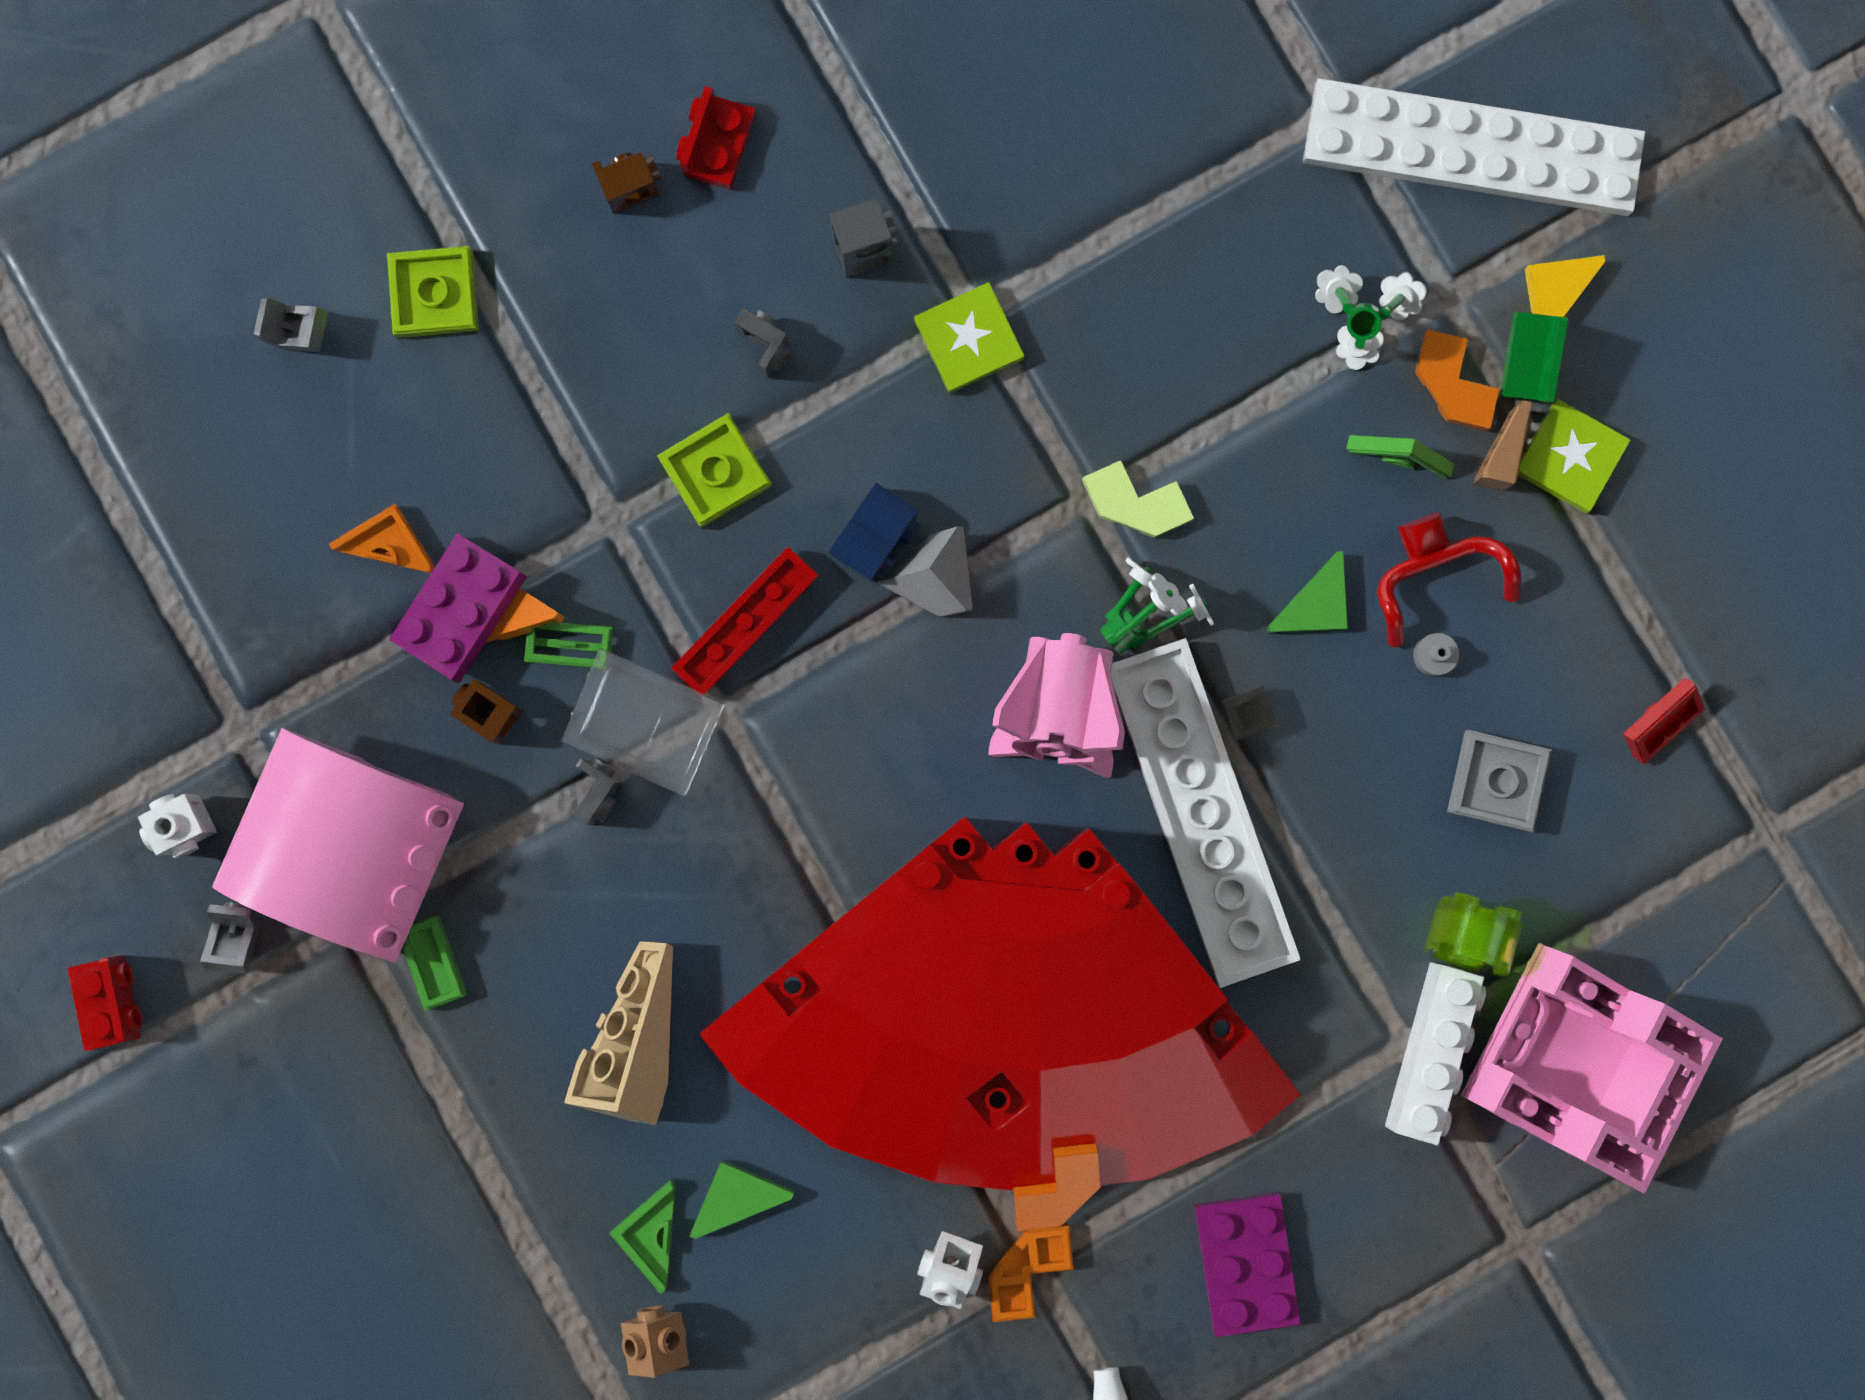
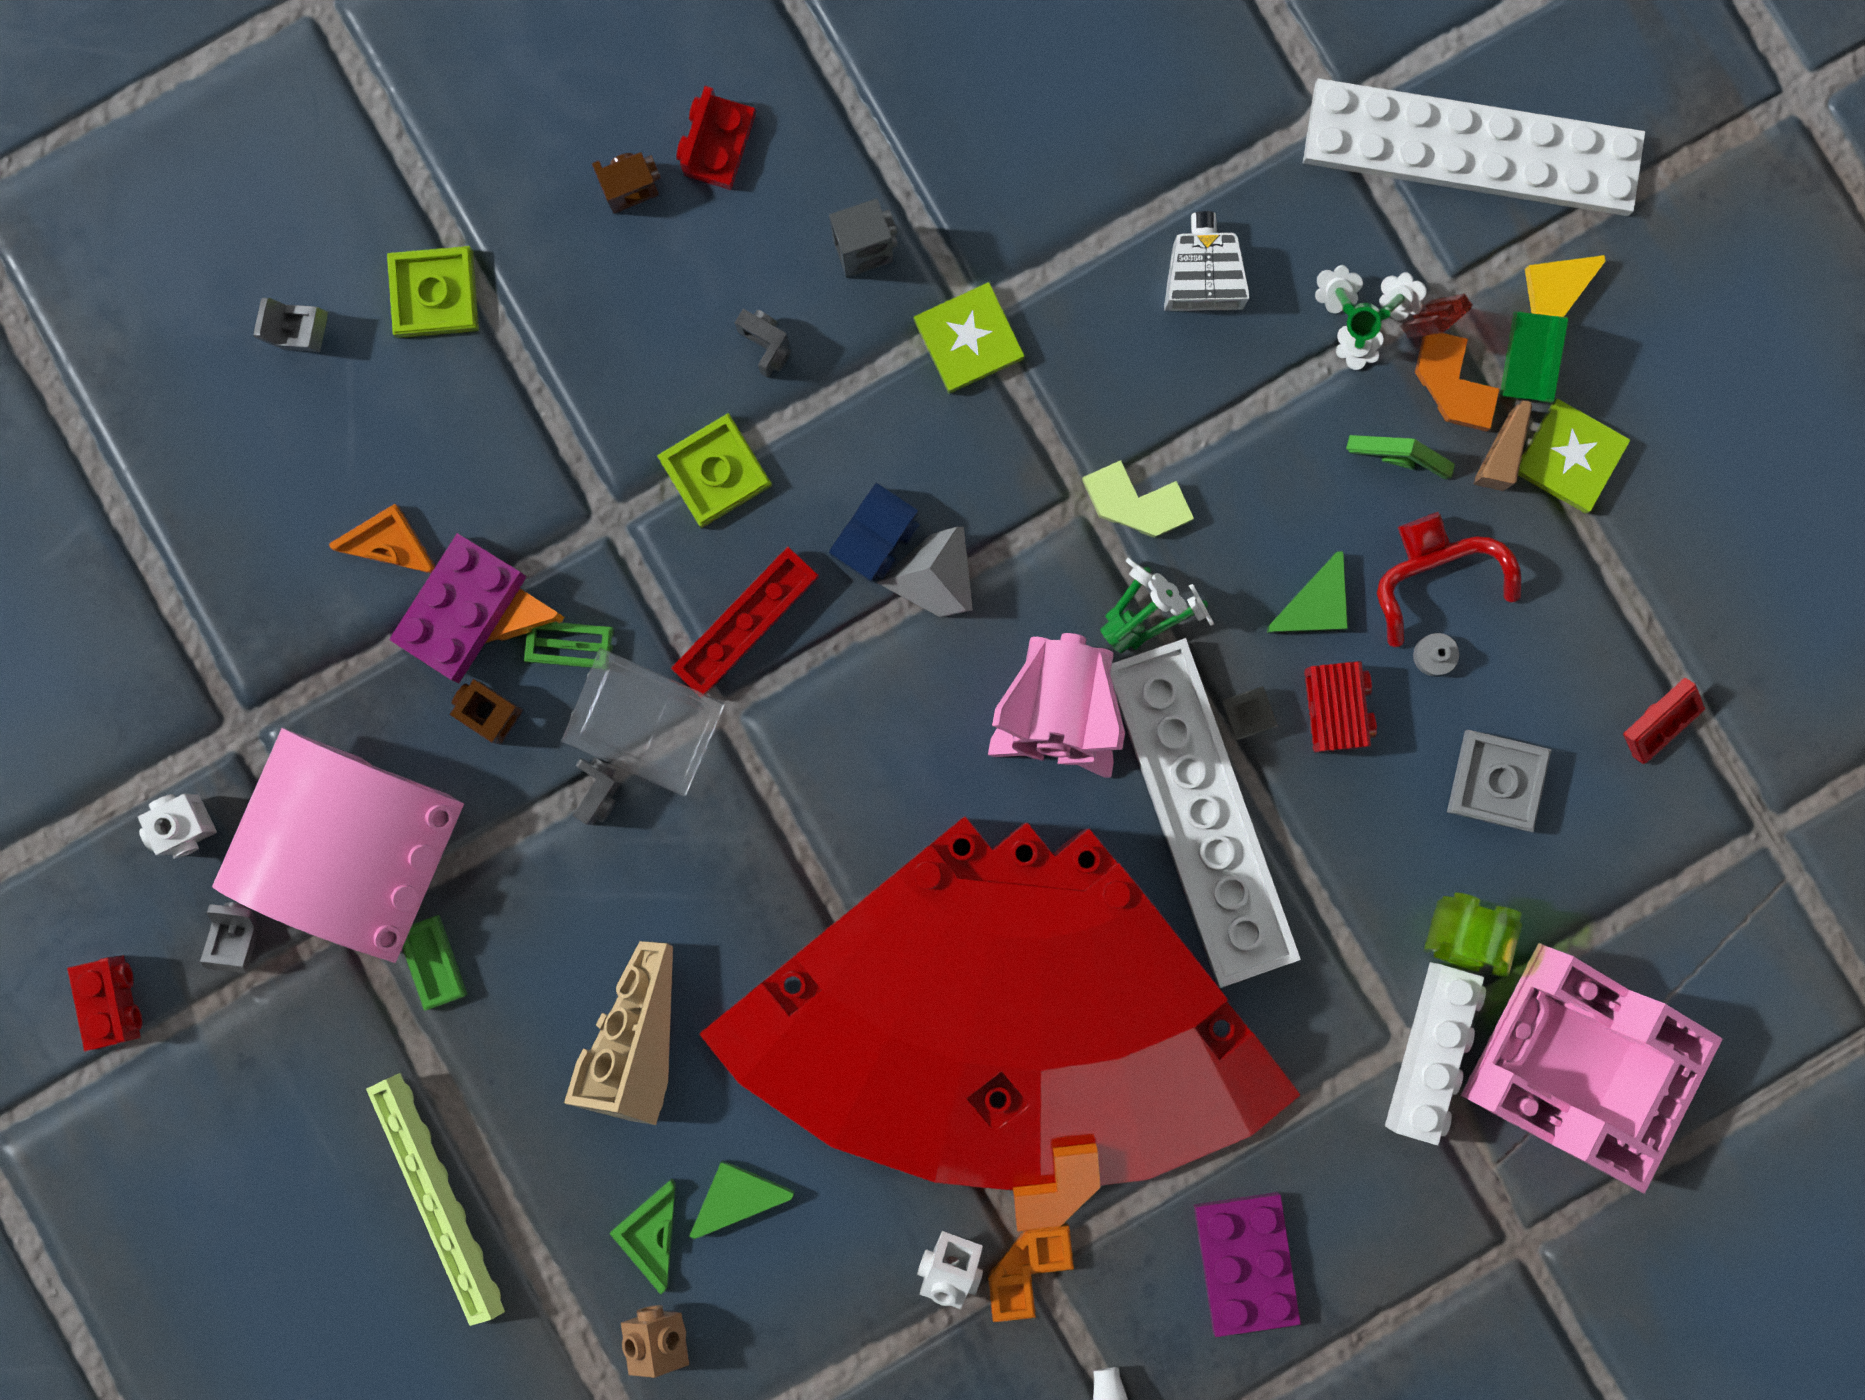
(435, 1200): none -> yellowish green plate
(1206, 269): none -> white torso
(1339, 706): none -> red brick
(1431, 320): none -> clear red tile

